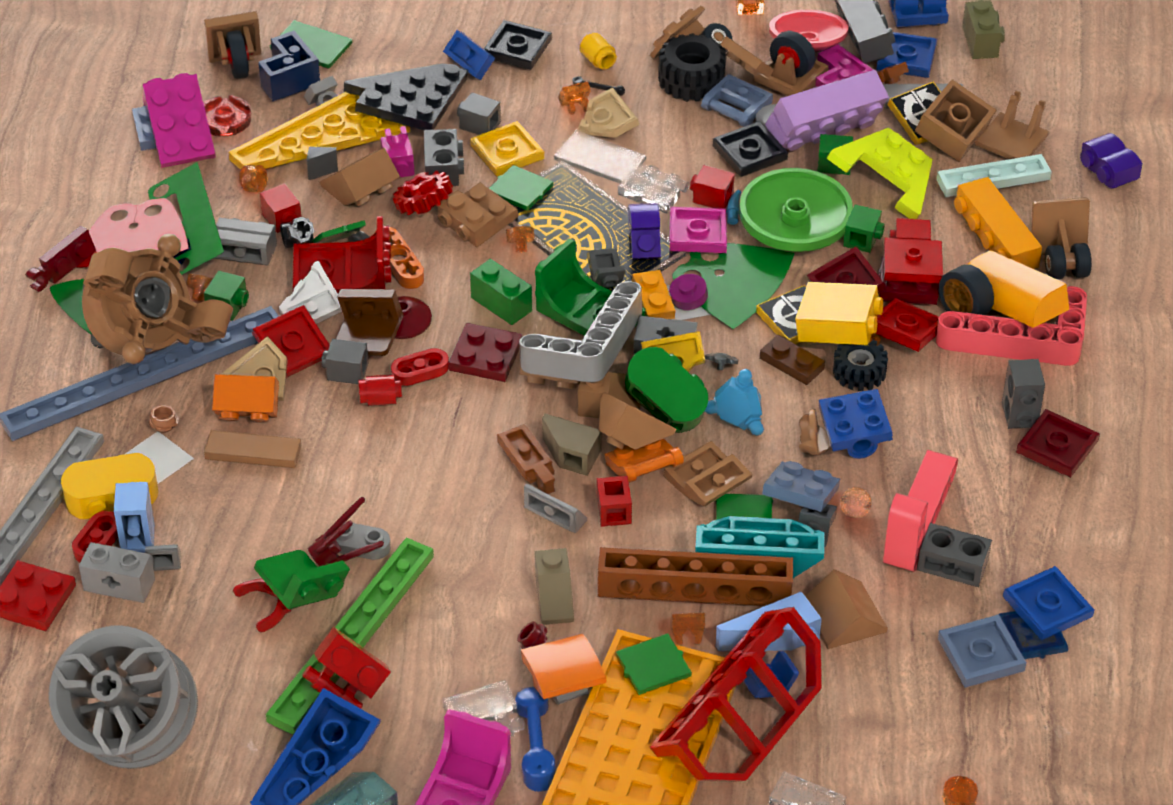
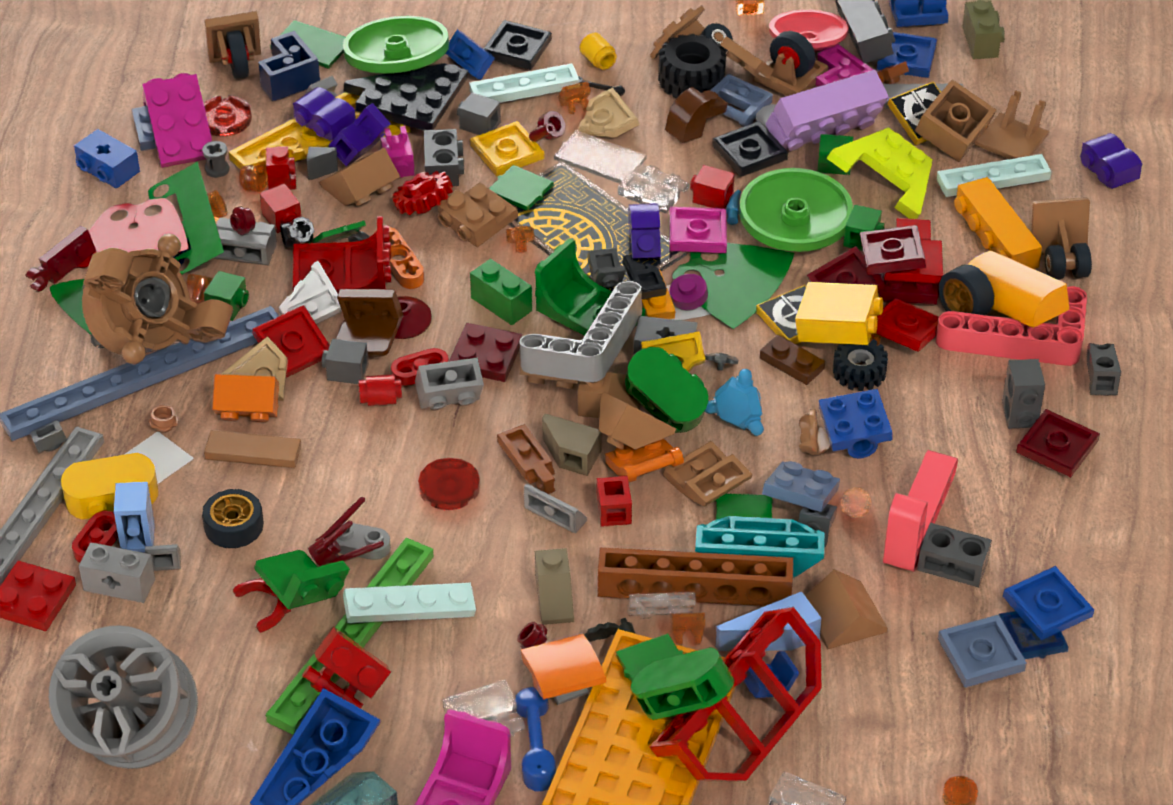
(48, 437): none -> dark grey plate
(107, 158): none -> blue brick
(216, 159): none -> dark grey bush
(217, 205): none -> clear orange tile
(232, 518): none -> black wheel
(242, 220): none -> dark red plate
(280, 167): none -> red brick
(323, 113): none -> dark purple brick
(361, 135): none -> dark purple brick
(396, 44): none -> bright green dish
(409, 602): none -> light aqua plate
(449, 383): none -> light grey brick
(449, 483): none -> clear red tile
(526, 84): none -> light aqua plate
(550, 126): none -> dark red plate
(603, 631): none -> pearl dark grey piece
(645, 275): none -> black tile
(660, 604): none -> clear plate
(682, 683): none -> green brick
(690, 111): none -> reddish brown brick
(892, 250): none -> dark red plate
(1103, 369): none -> dark grey leg

